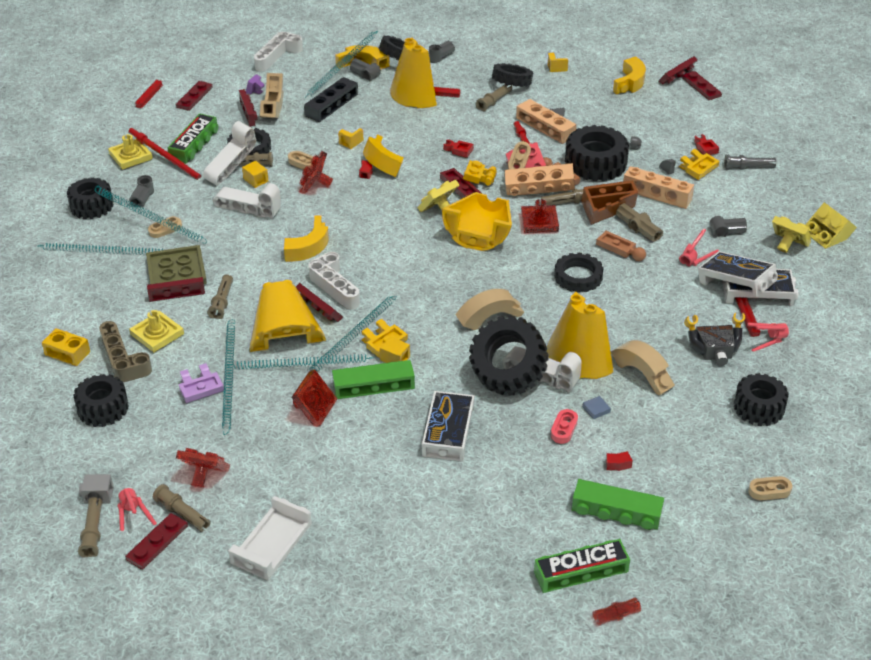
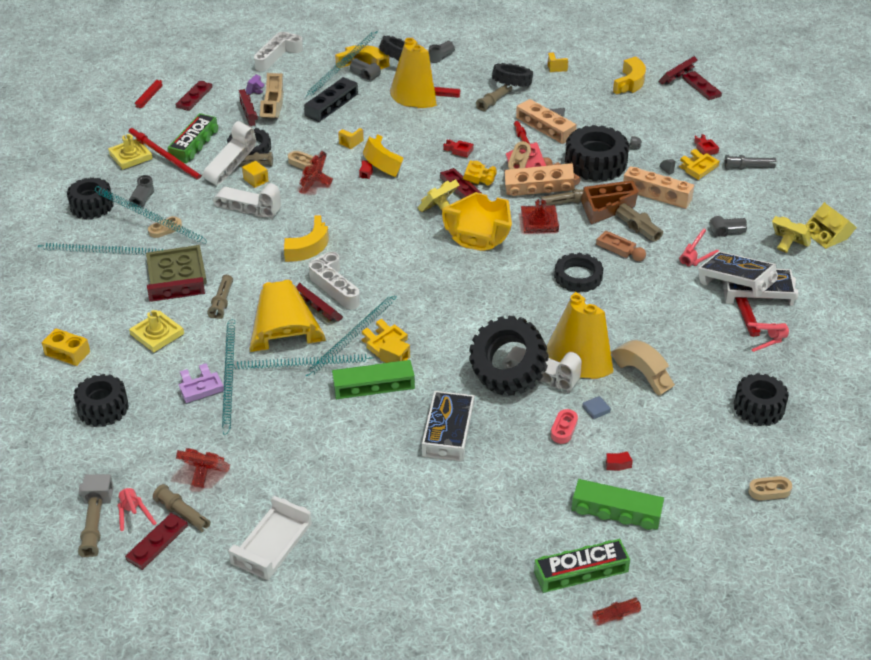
(123, 365): dark tan beam -> none
(314, 398): clear red plate -> none
(485, 304): tan arch -> none
(716, 341): torso -> none

